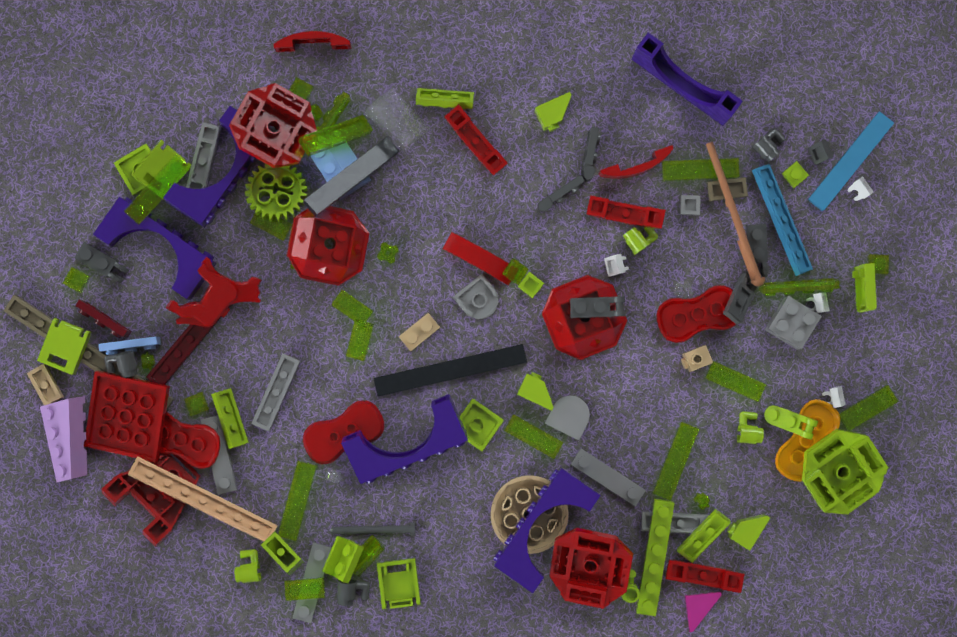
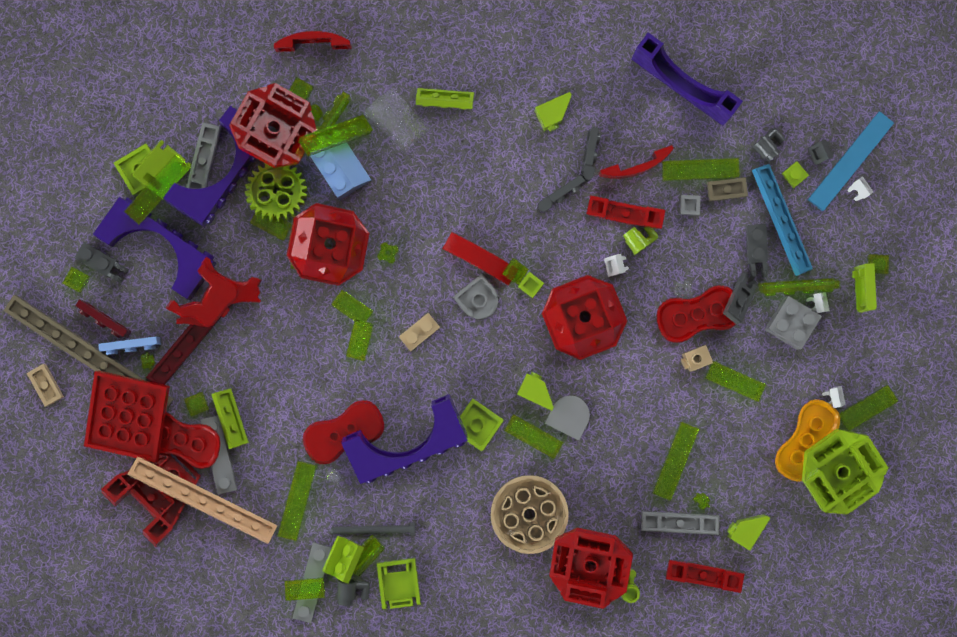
(66, 343): lime container -> none
(66, 437): lavender wedge -> none
(125, 362): dark grey piece -> none
(248, 572): lime piece -> none
(276, 392): light grey plate -> none
(282, 553): lime slope -> none
(350, 176): tile -> none
(450, 370): black tile -> none
(475, 140): red slope -> none
(514, 558): dark purple arch -> none
(596, 307): dark grey plate -> none
(608, 477): light grey plate -> none
(655, 557): lime plate -> none
(698, 606): dark pink tile -> none
(703, 535): lime tile -> none
(743, 242): nougat bar -> none
(749, 433): lime piece -> none
(790, 421): lime plate -> none

